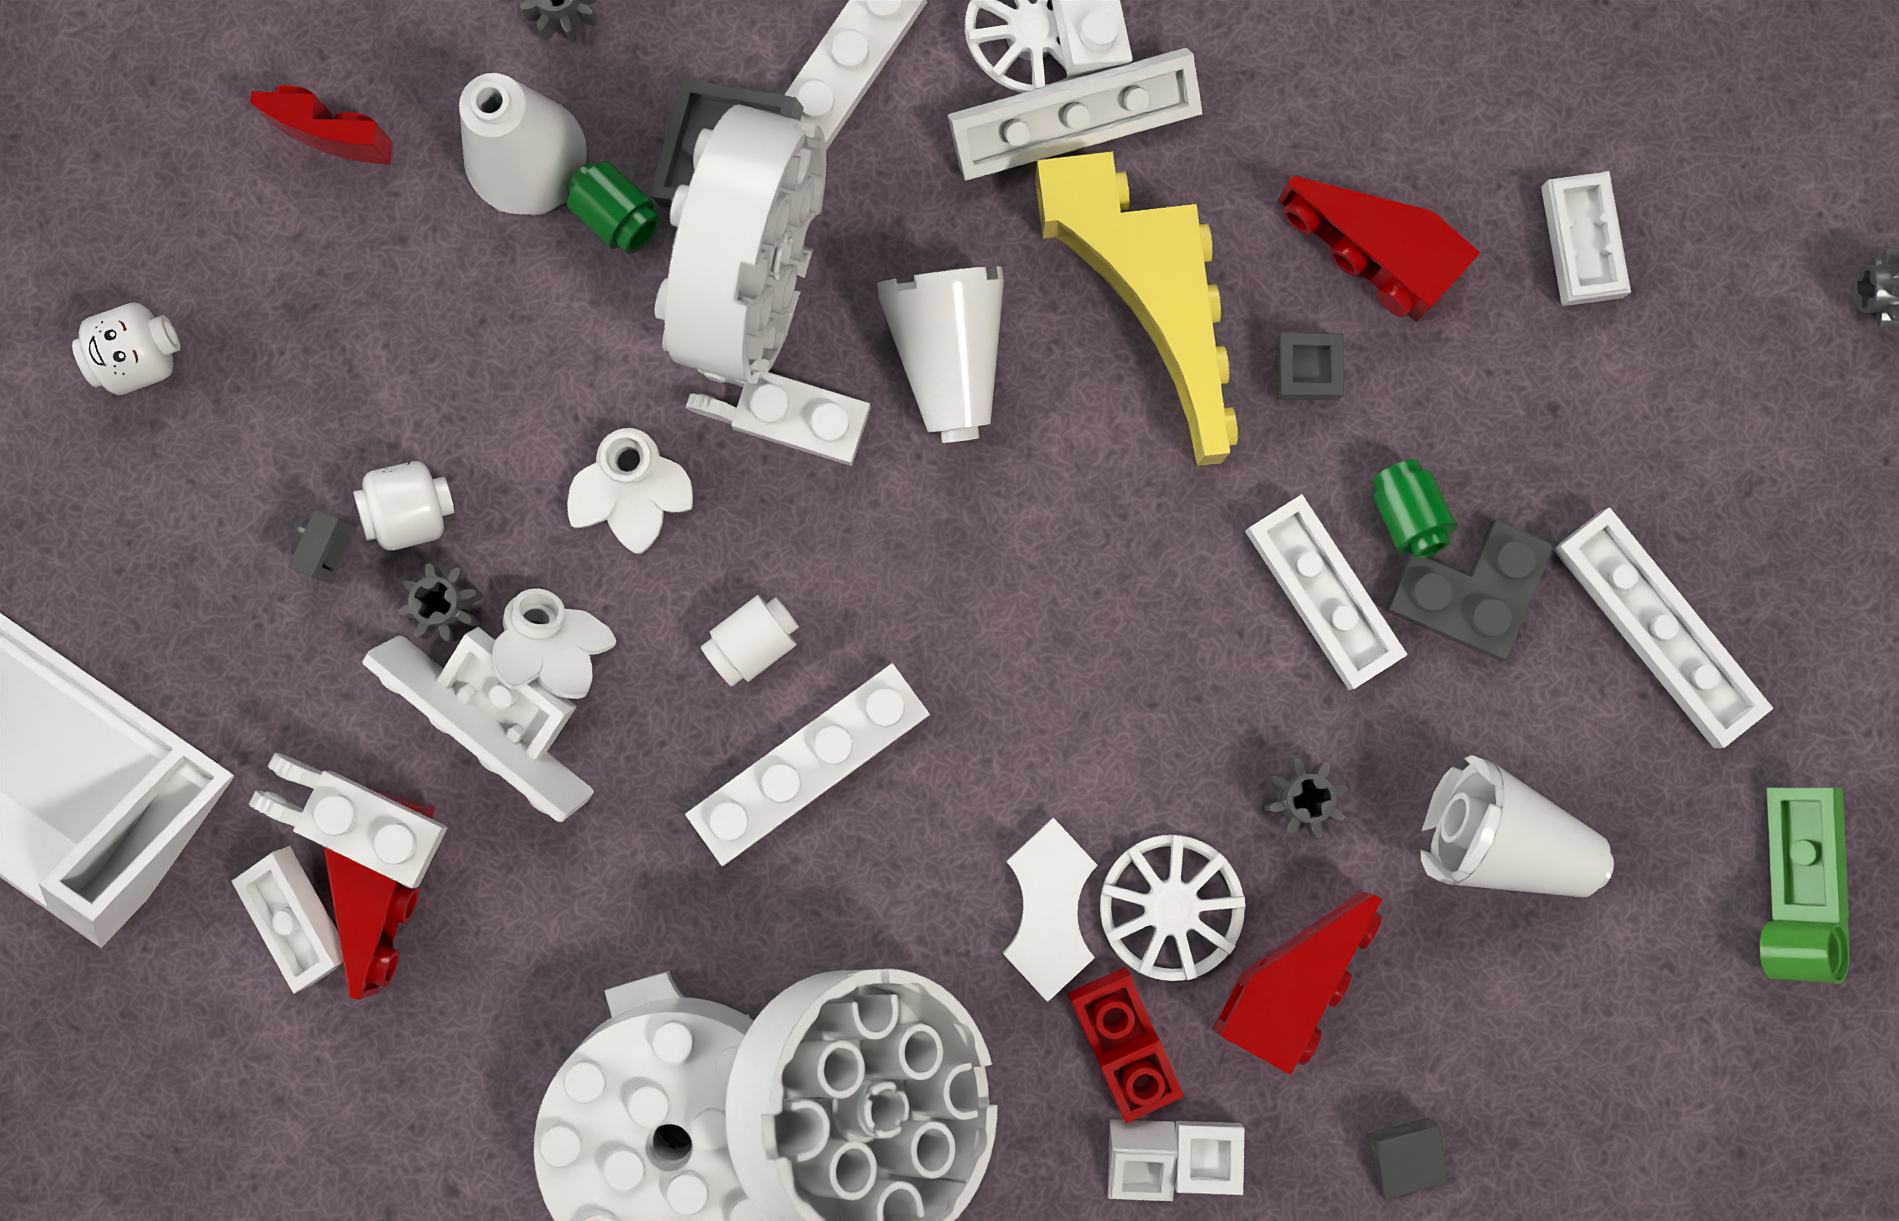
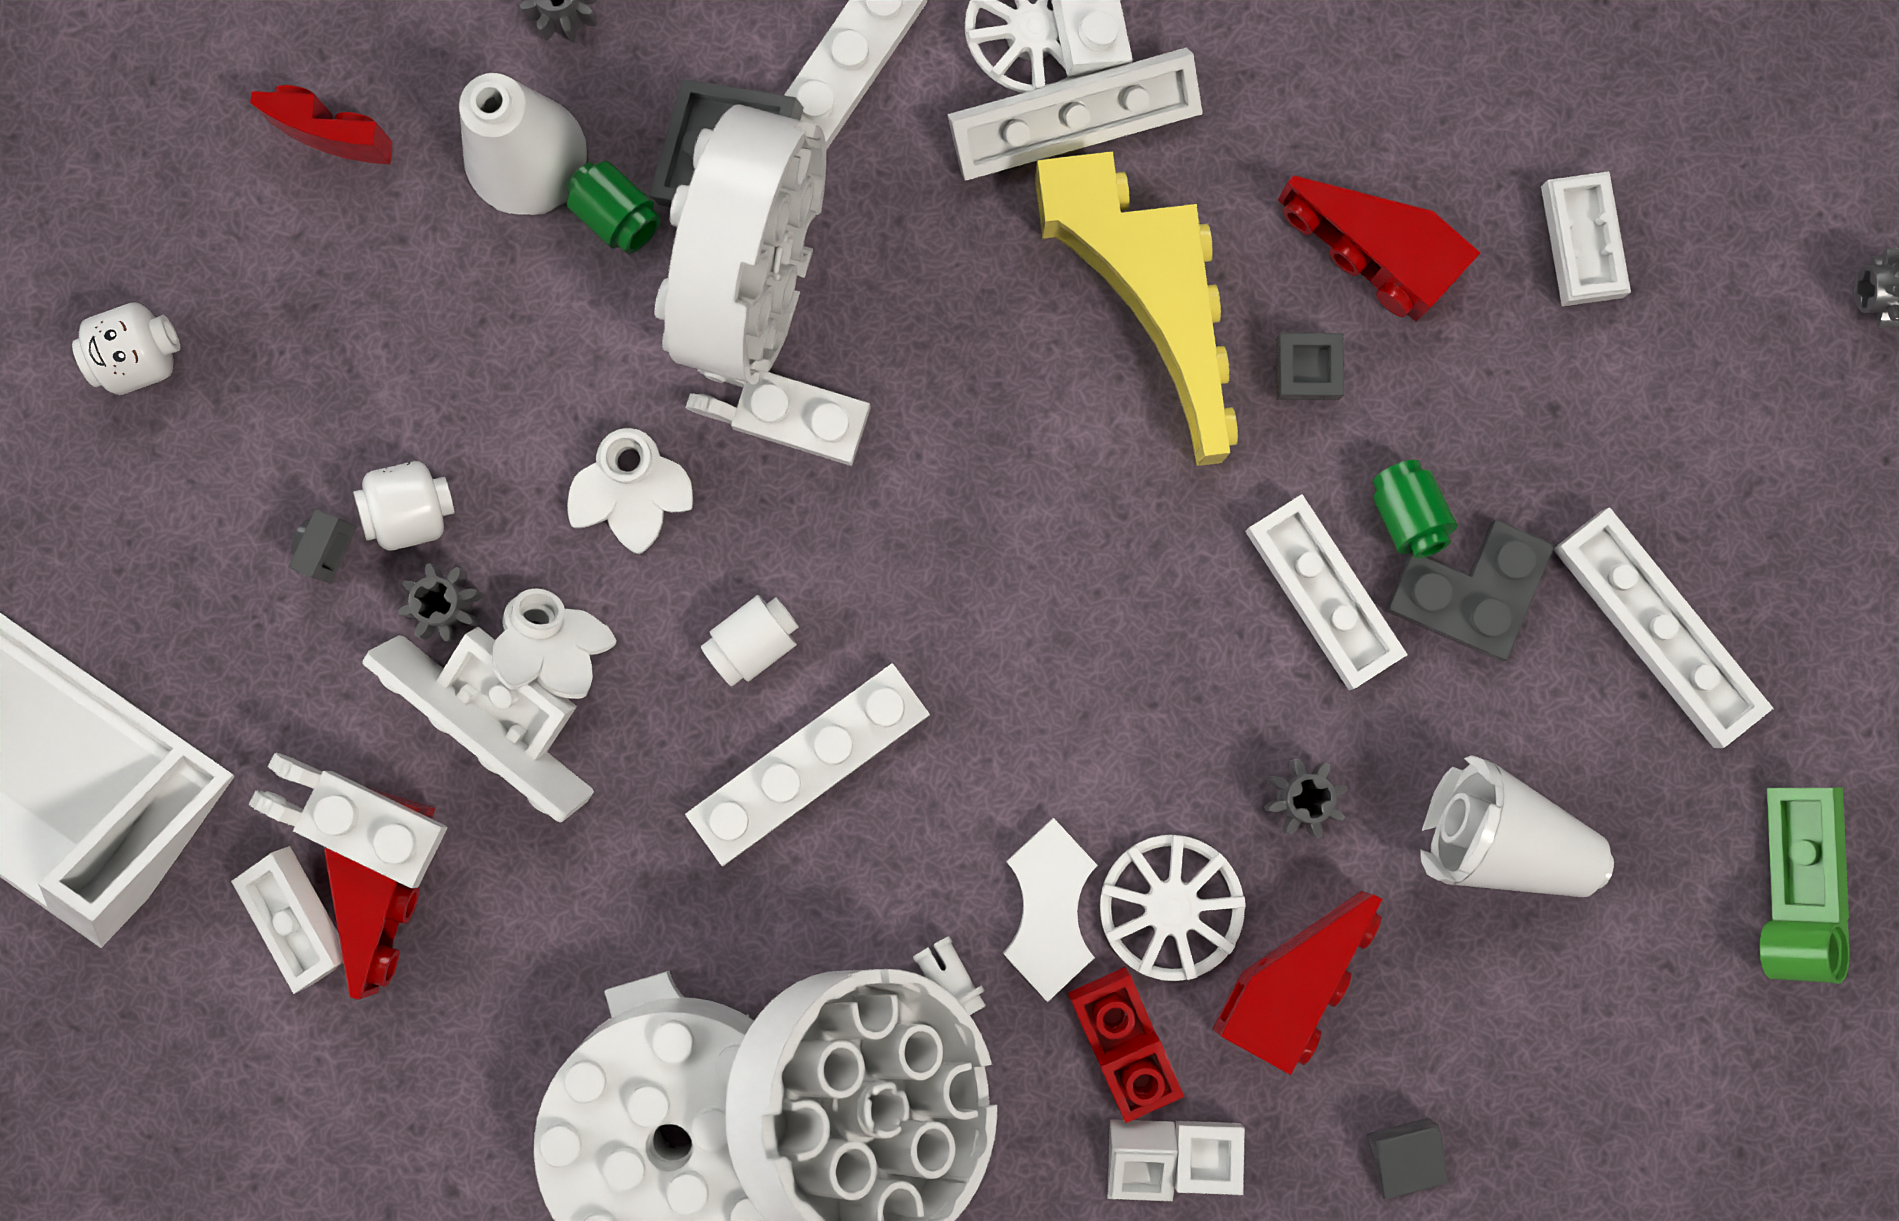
(948, 344): white cone -> none
(953, 978): none -> white pin

